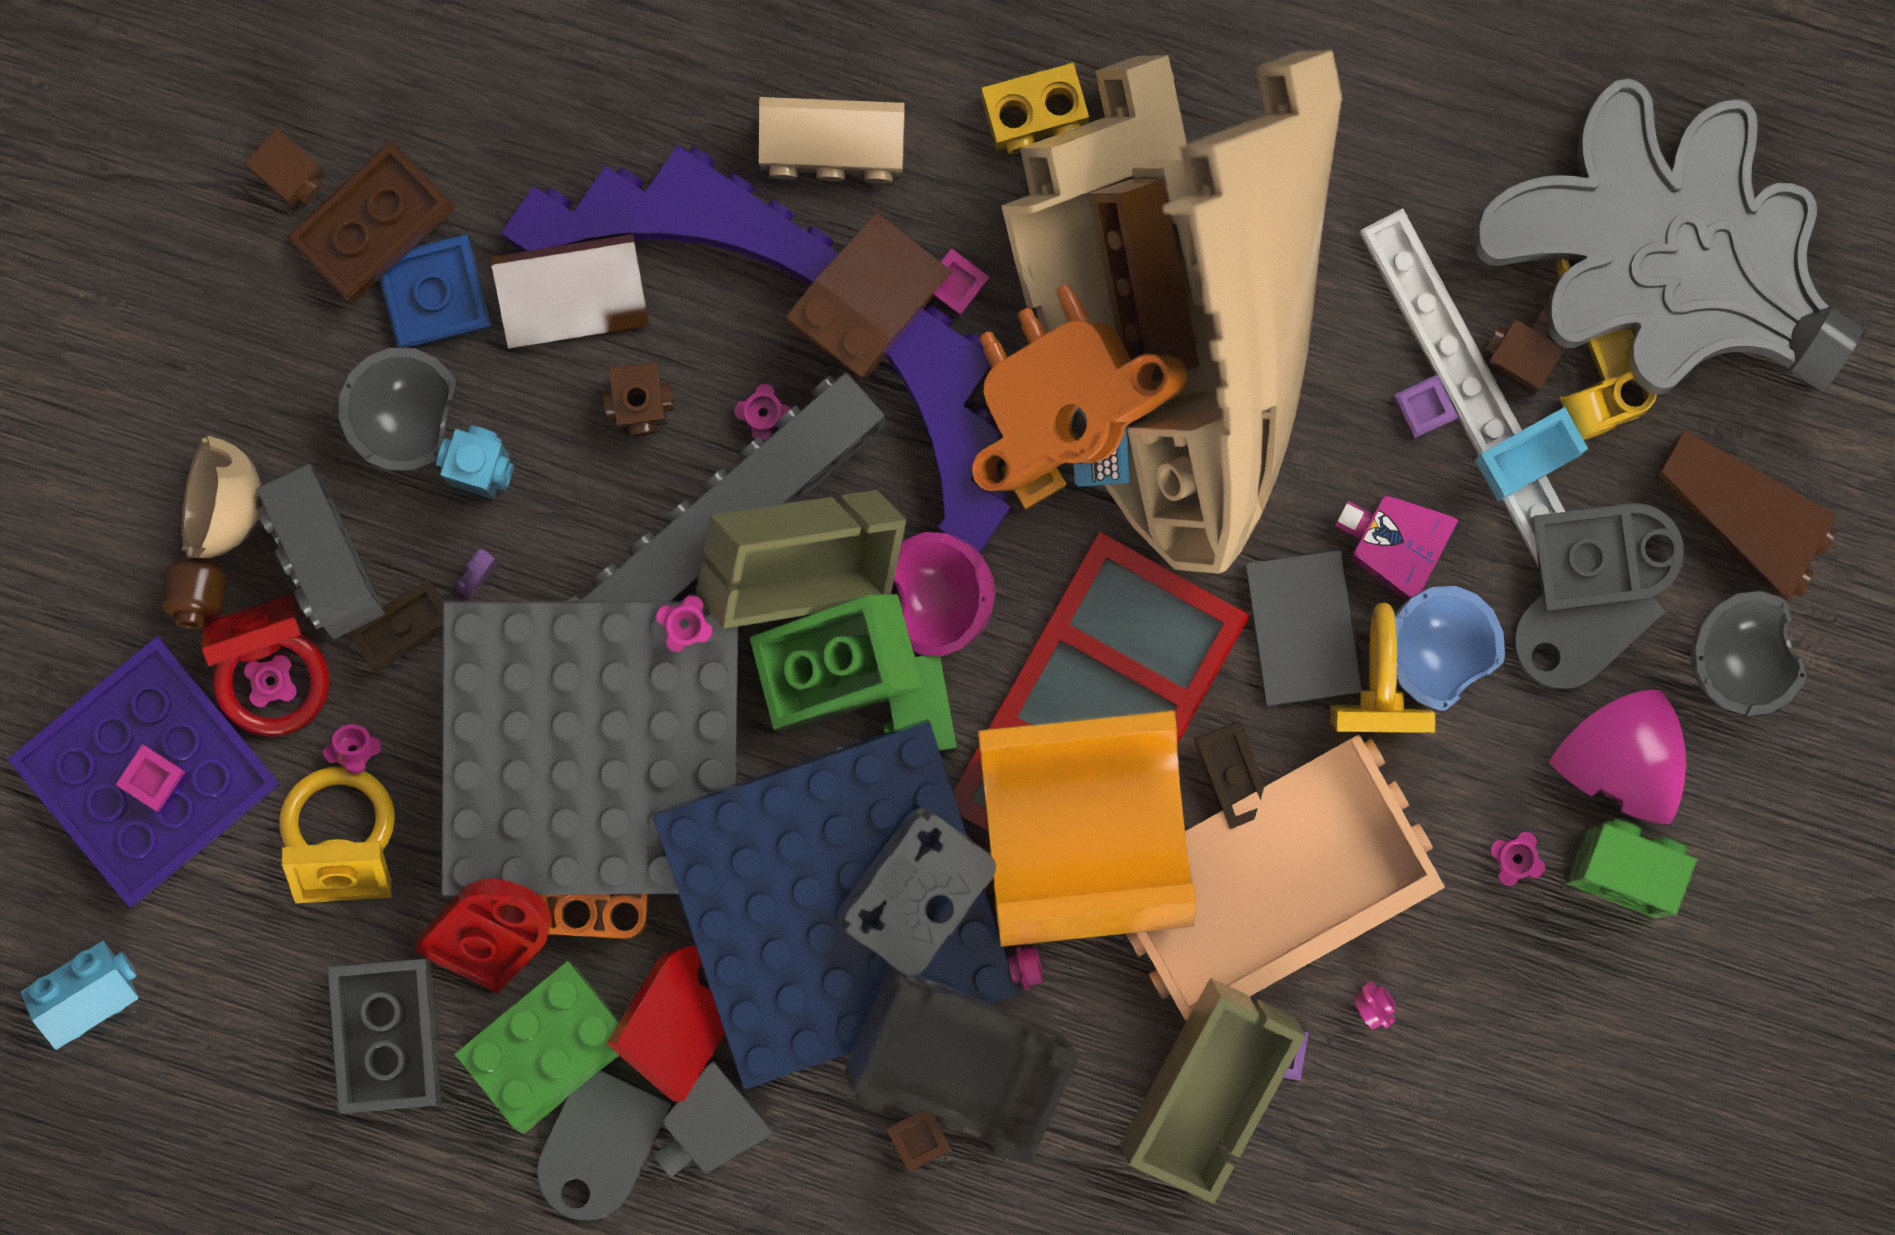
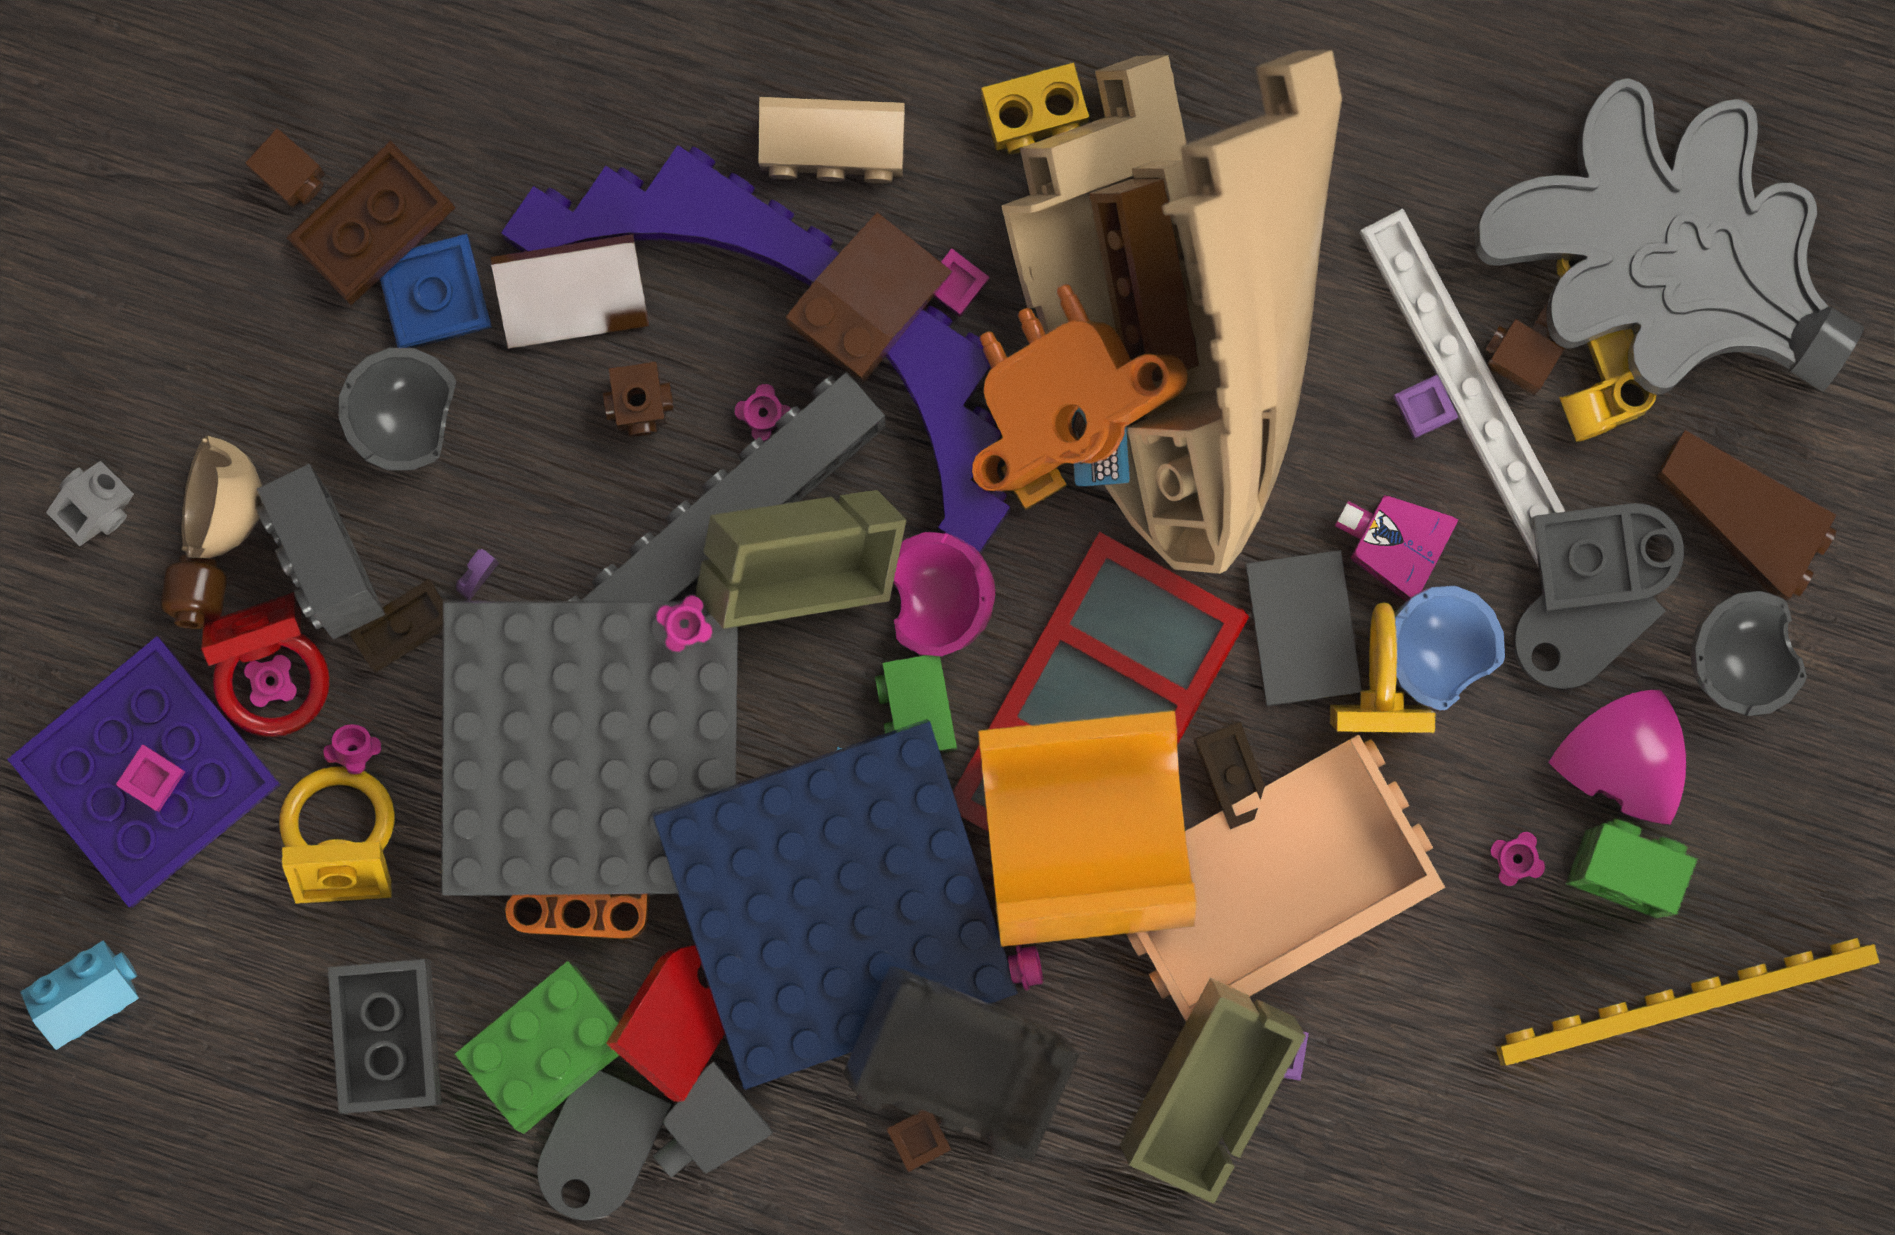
(94, 494): none -> light grey brick
(475, 462): medium azure brick -> none
(484, 936): red tile -> none
(835, 661): bright green brick -> none
(904, 881): dark grey axle -> none
(1375, 1006): dark pink plate -> none
(1531, 454): medium azure panel -> none
(1706, 995): none -> yellow plate

